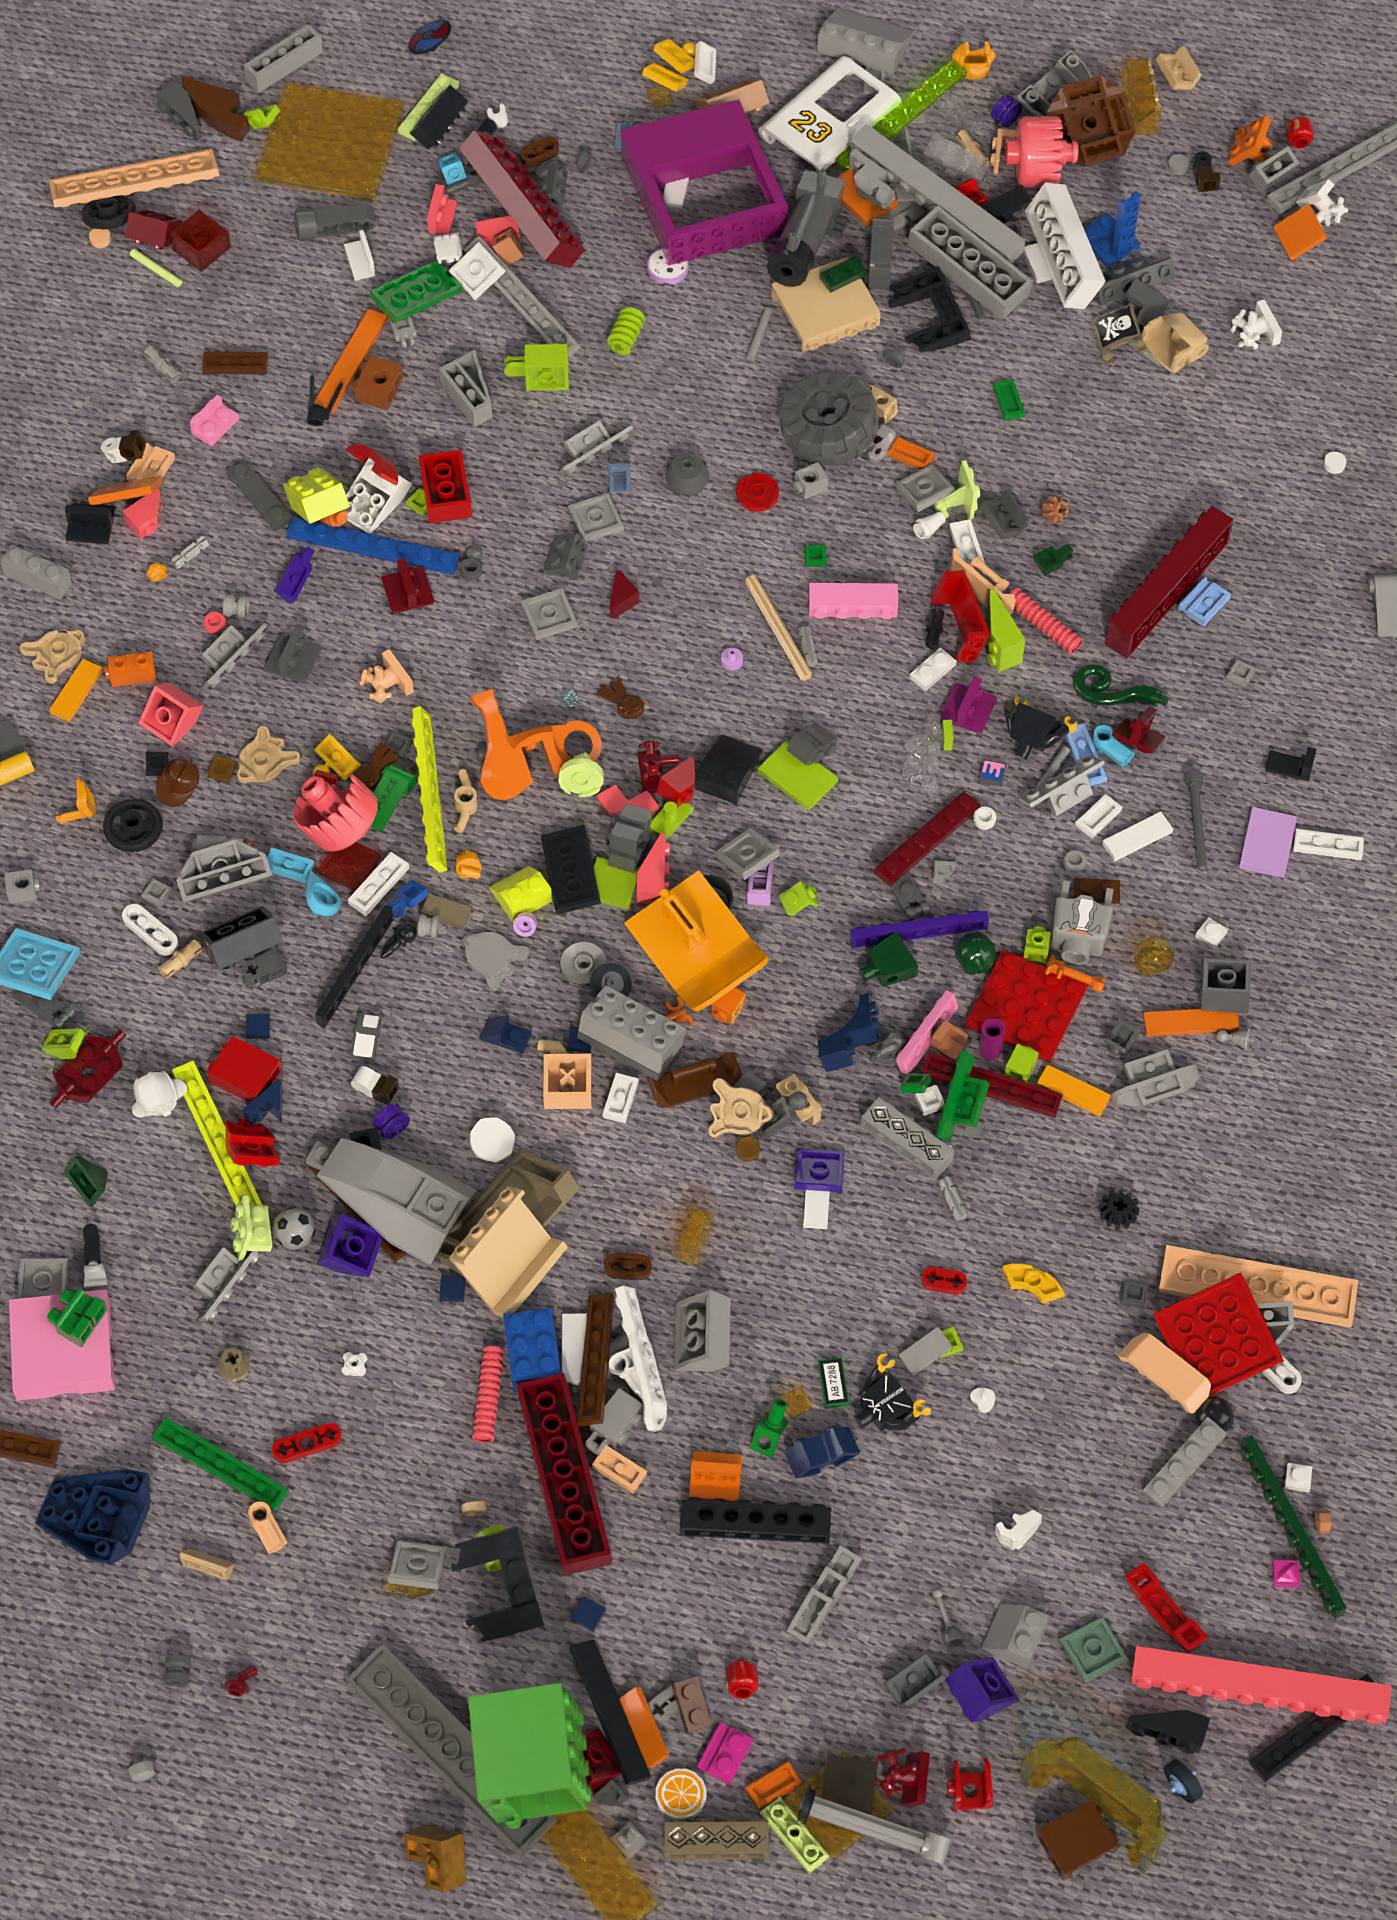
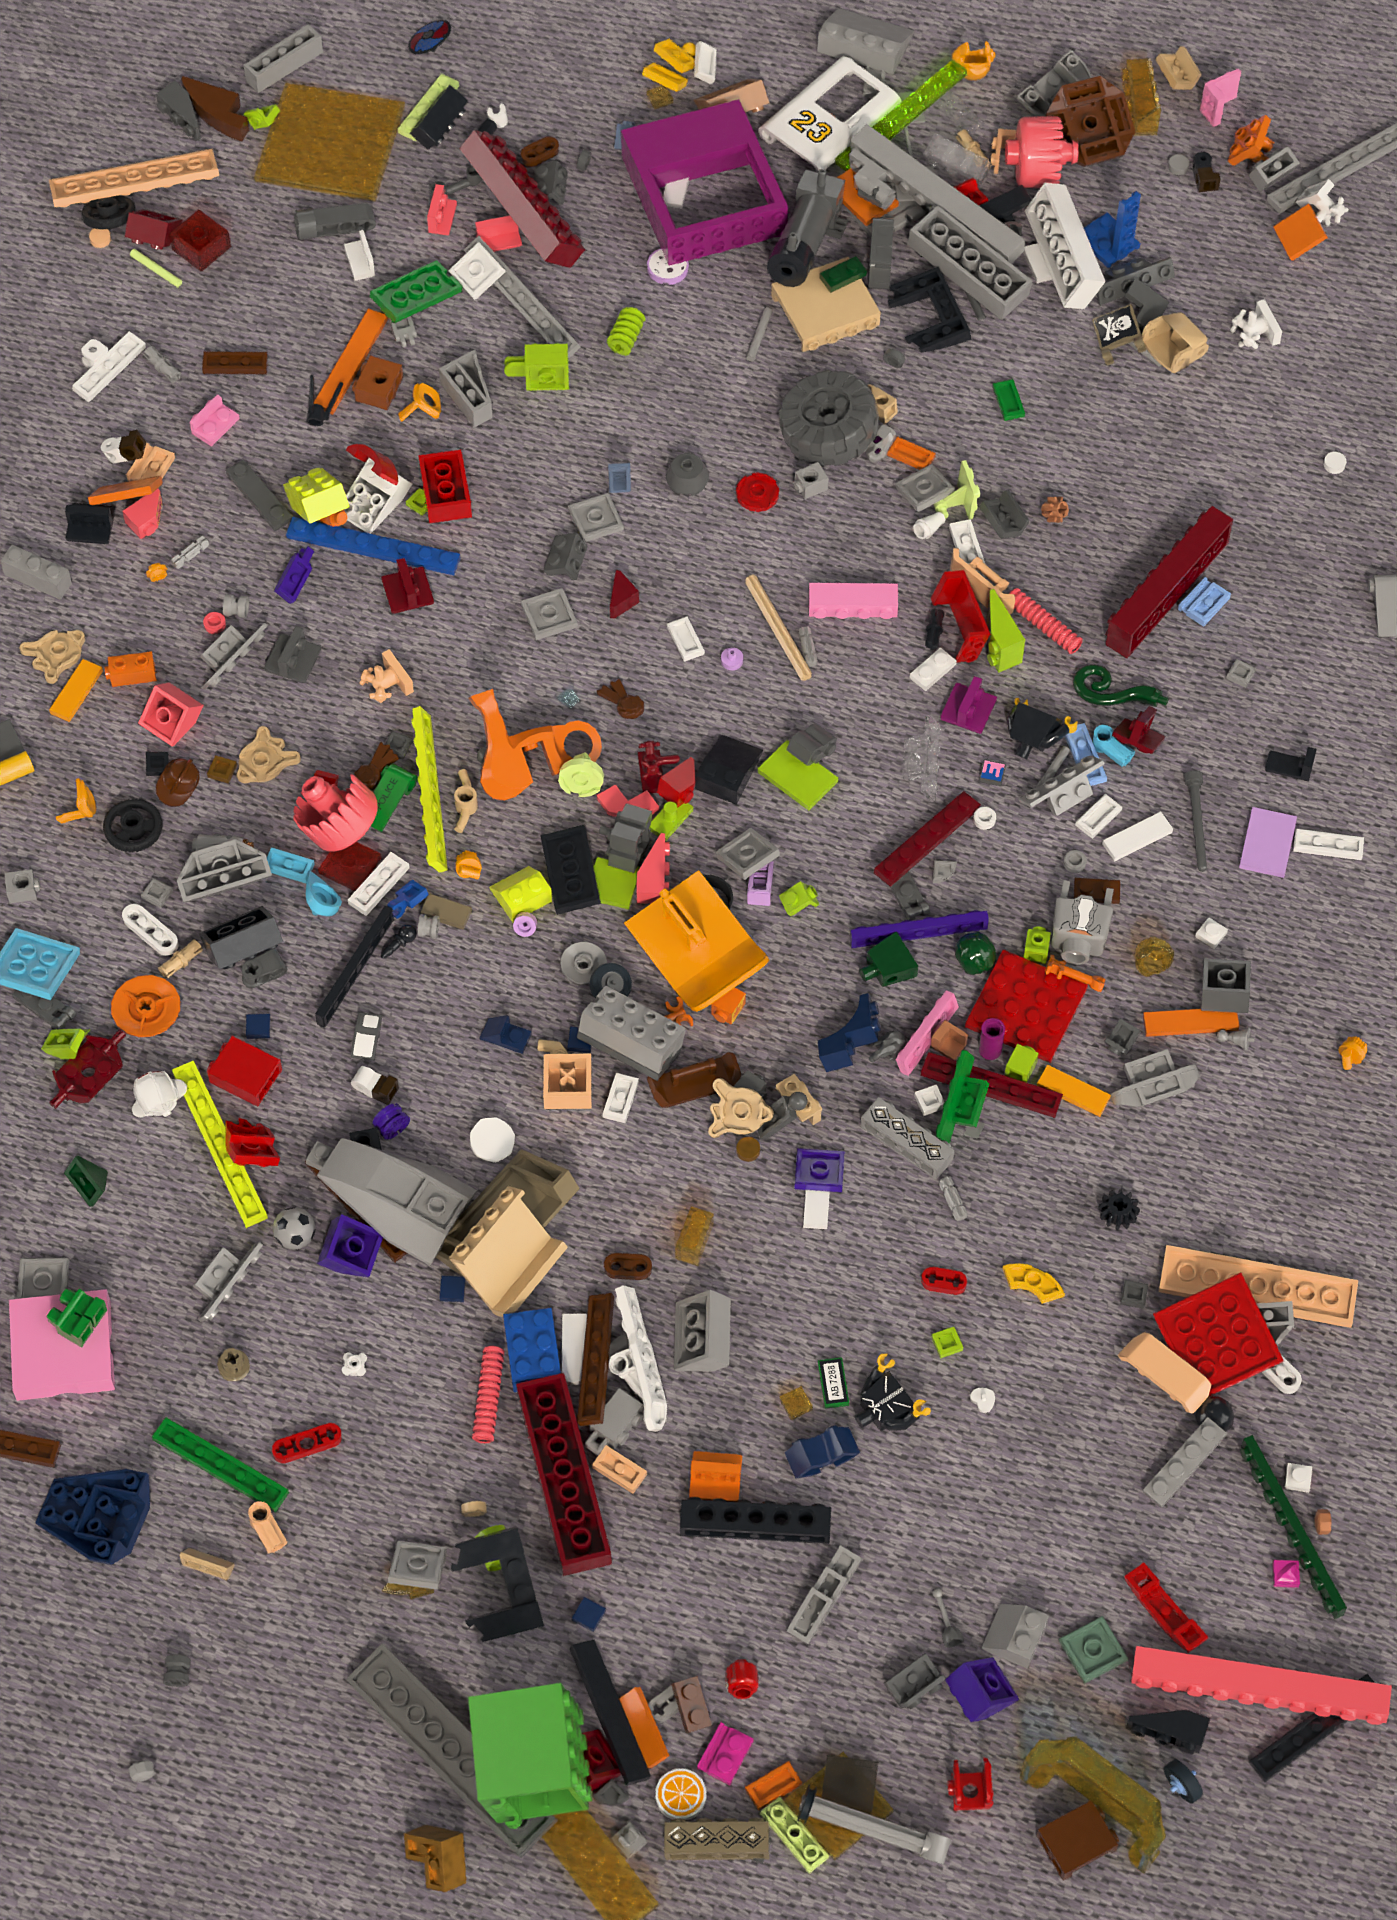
(94, 1270): piece -> none
(105, 364): none -> white plate
(148, 992): none -> orange piece
(237, 1685): dark red plate -> none
(251, 1228): yellowish green bracket -> none
(269, 1100): dark blue slope -> none
(336, 758): yellow plate -> none
(419, 401): none -> light orange piece
(448, 247): white hand -> none
(452, 168): medium azure bracket -> none
(472, 563): dark grey plate -> none
(492, 956): light grey tile -> none
(508, 247): nougat panel -> none
(589, 442): light grey bracket -> none
(685, 639): none -> white tile
(771, 1426): green bracket -> none
(815, 555): green tile -> none
(911, 1776): dark red piece -> none
(915, 1083): green tile -> none
(925, 1351): light grey tile -> none
(947, 735): lime tile -> none
(1006, 111): dark purple wheel -> none
(1022, 1529): white hand -> none
(1052, 560): dark green plate -> none
(1218, 92): none -> bright pink bracket
(1299, 132): red head -> none
(1352, 1051): none -> light orange piece

